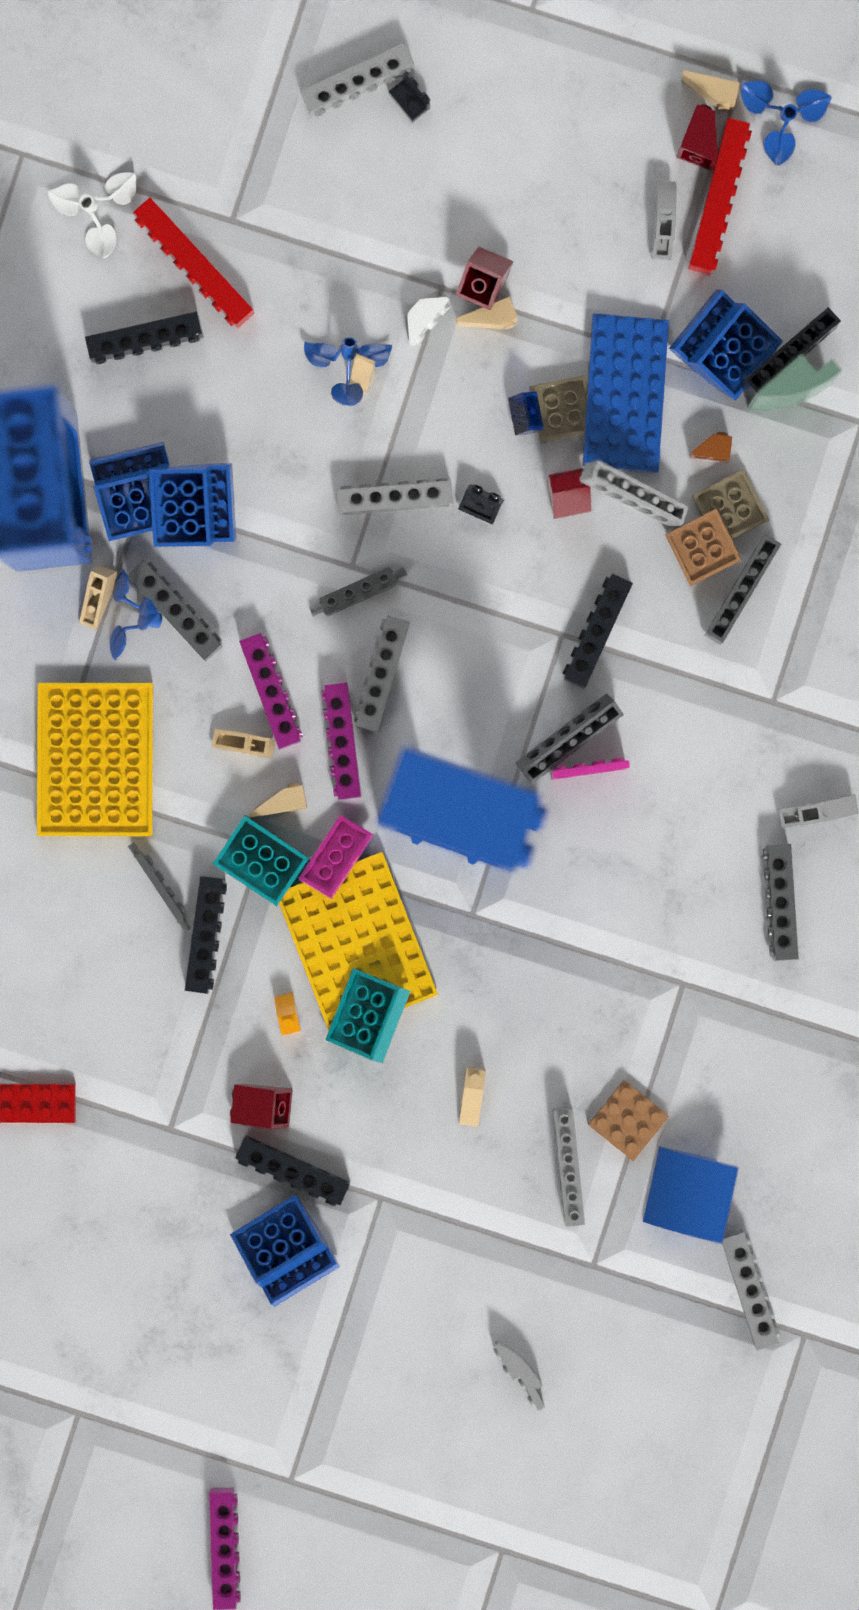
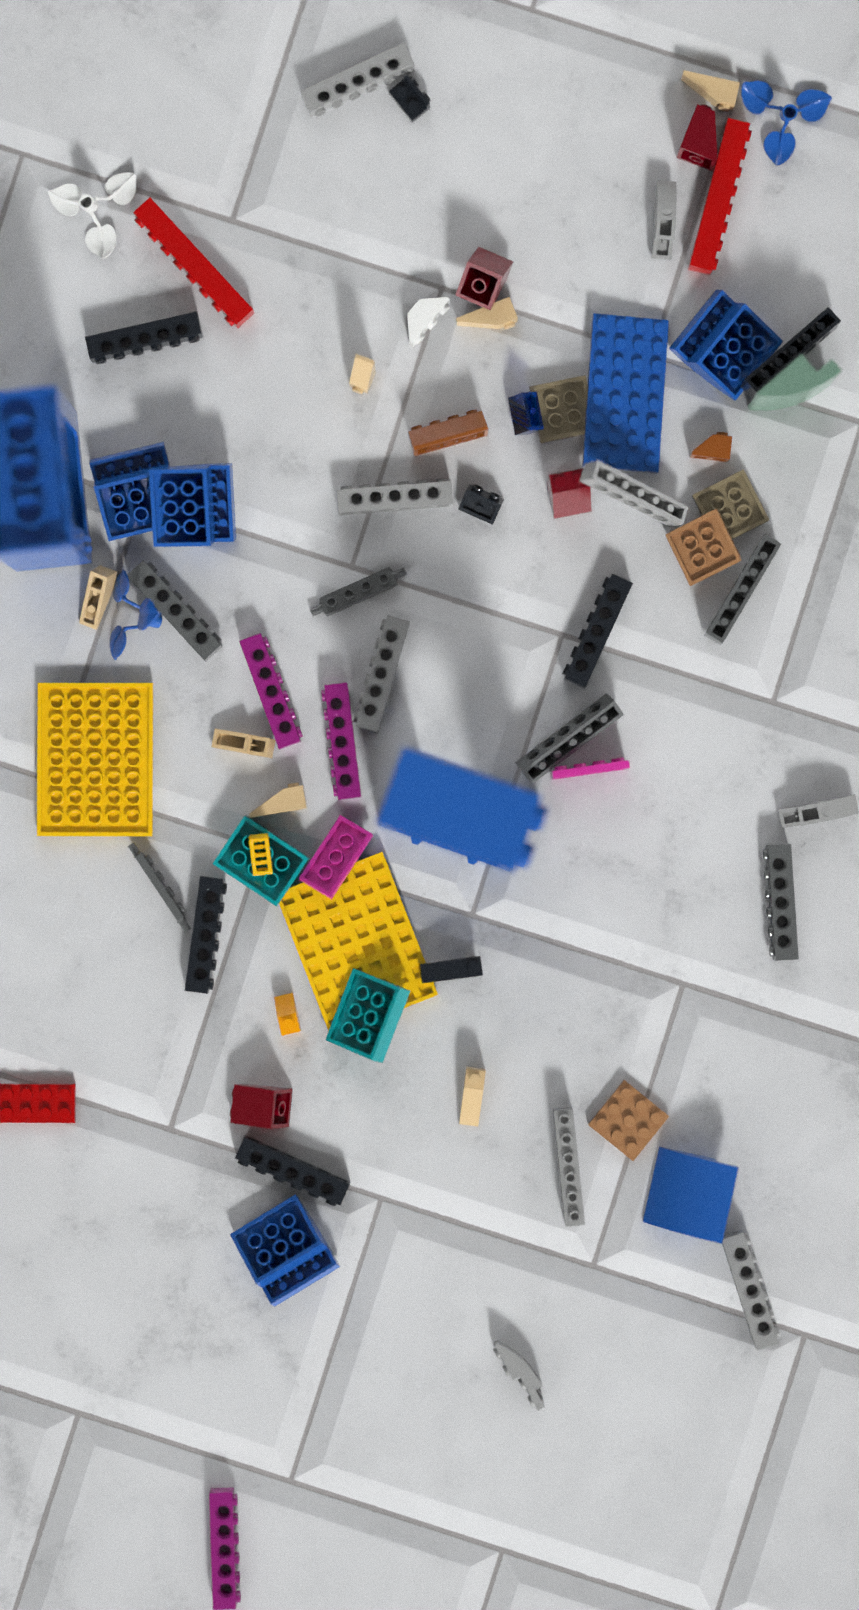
(257, 838): none -> yellow slope
(322, 354): blue plant -> none
(448, 433): none -> dark orange slope
(451, 969): none -> black slope

